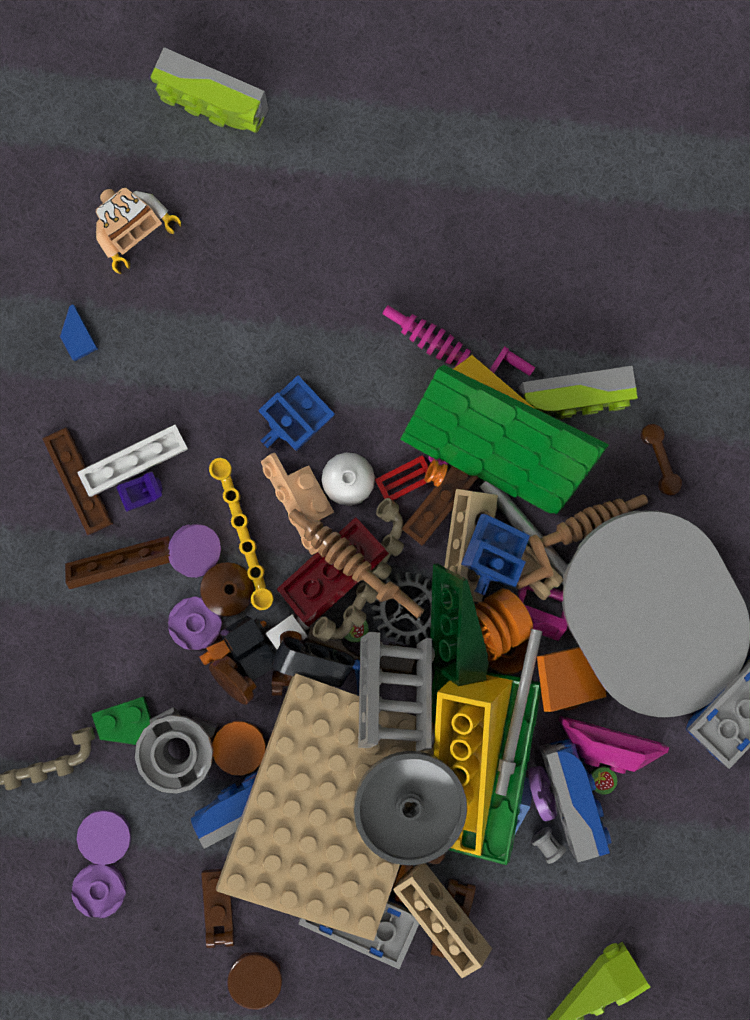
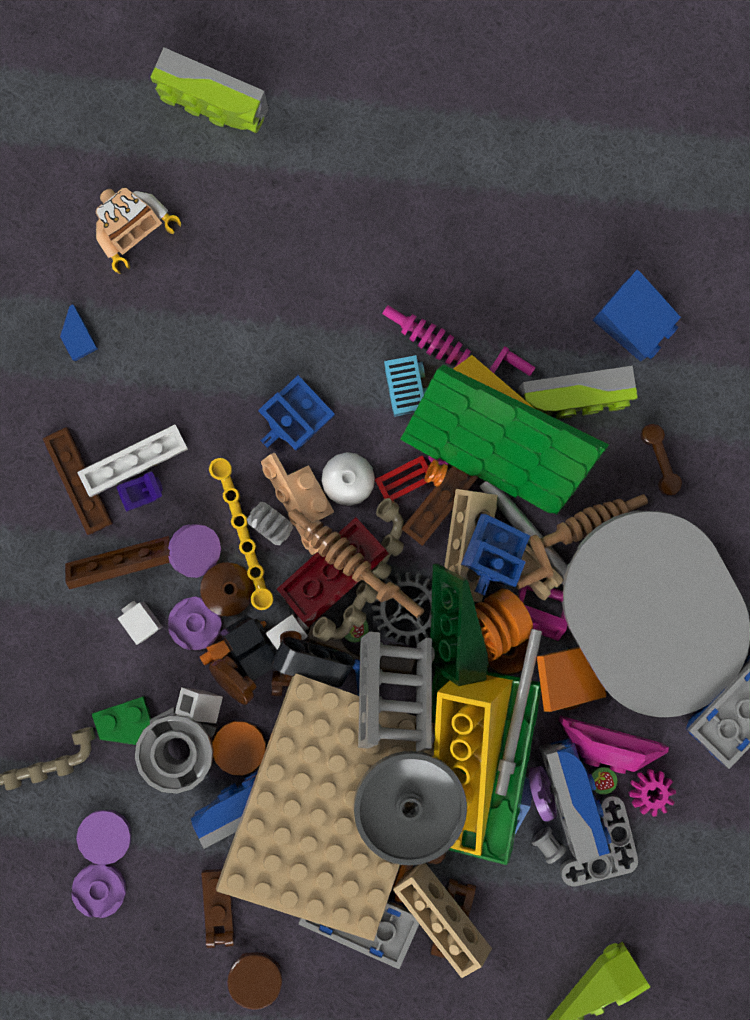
(139, 621): none -> white brick
(198, 705): none -> white brick
(270, 523): none -> light grey gear
(405, 384): none -> medium azure brick
(613, 867): none -> light grey beam
(638, 317): none -> blue slope
(652, 782): none -> dark pink gear

